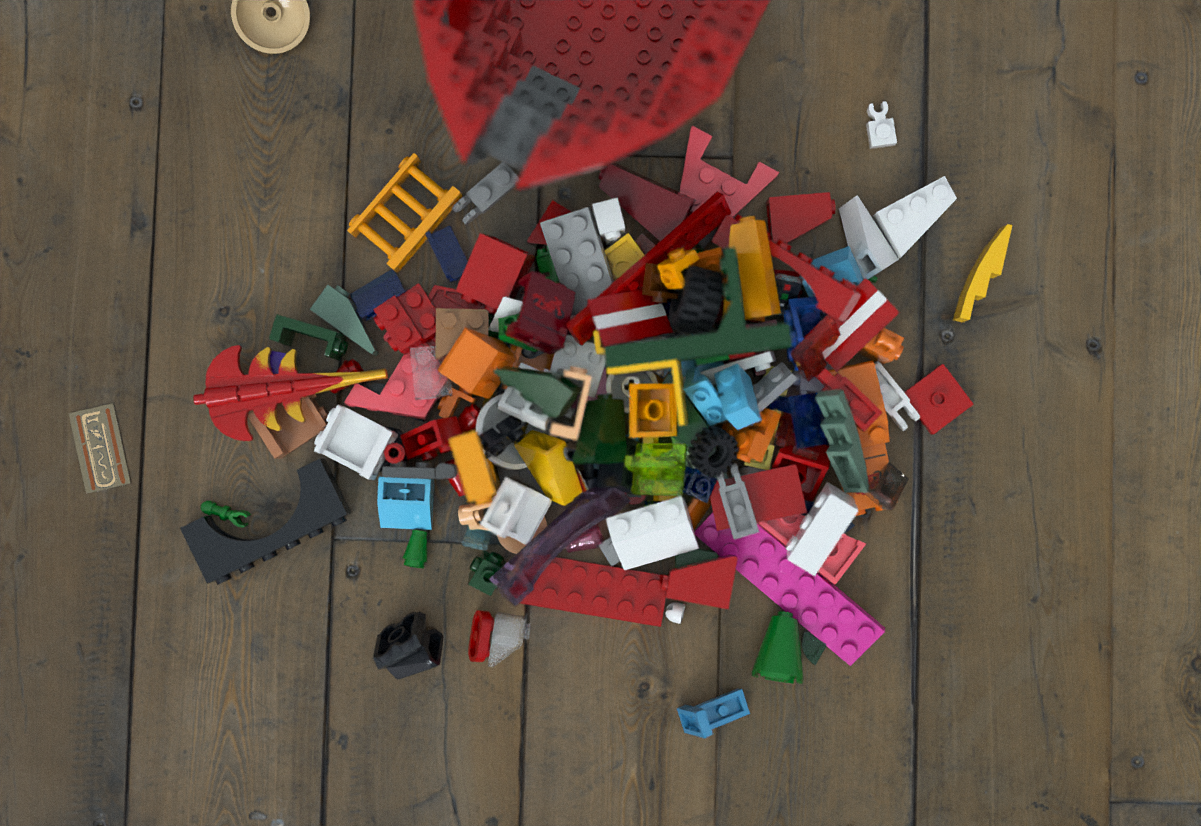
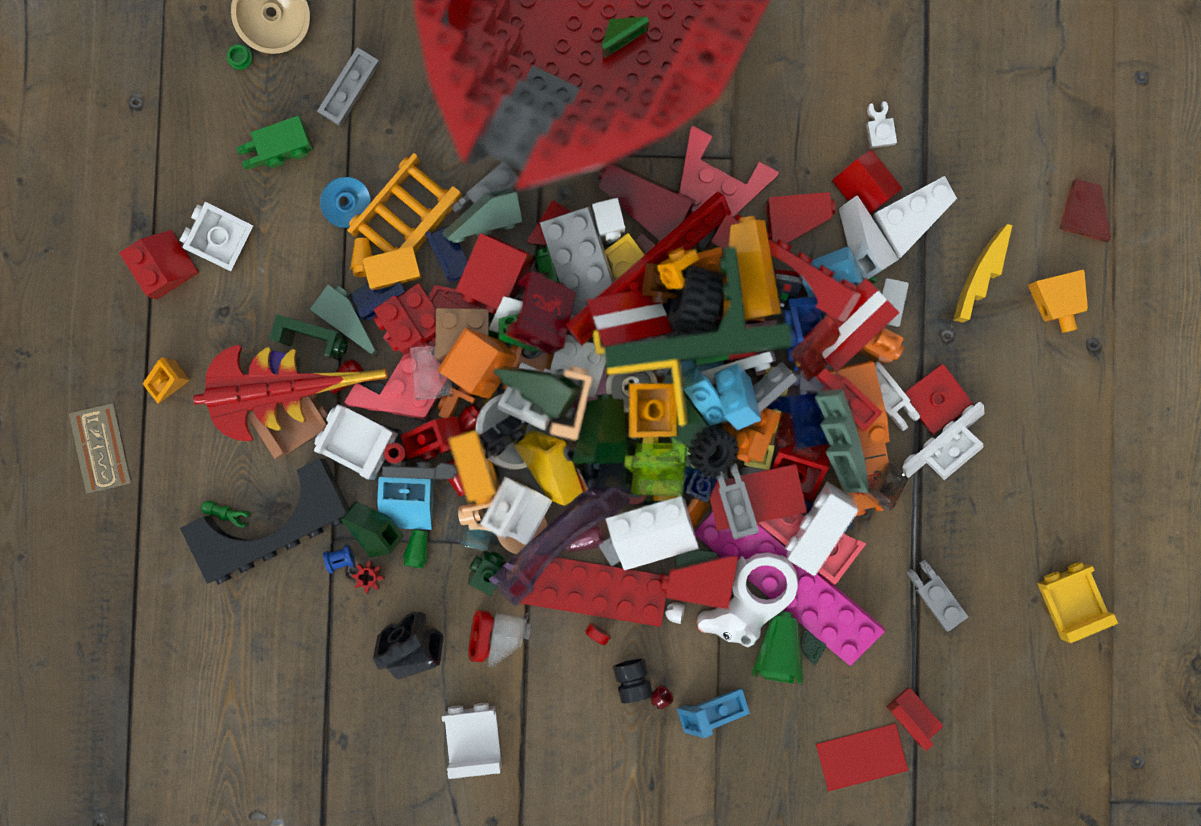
(159, 263): none -> red slope
(165, 379): none -> light orange slope
(216, 235): none -> white plate
(239, 57): none -> green plate
(277, 143): none -> green hinge
(339, 559): none -> blue bush
(348, 87): none -> light grey plate
(357, 200): none -> dark azure dish
(360, 251): none -> light orange cone
(372, 529): none -> dark green slope
(373, 571): none -> red gear
(391, 268): none -> light orange panel
(472, 741): none -> white panel
(490, 212): none -> sand green slope
(597, 634): none -> red tile
(622, 32): none -> green slope
(632, 679): none -> black wheel
(661, 697): none -> dark red hinge
(746, 611): none -> white animal
(862, 757): none -> red sticker
(868, 180): none -> red slope
(895, 293): none -> white sticker
(915, 717): none -> red panel
(938, 598): none -> light grey hinge
(950, 448): none -> white bracket
(1061, 298): none -> light orange torso
(1075, 603): none -> yellow panel
(1086, 211): none -> clear red wing

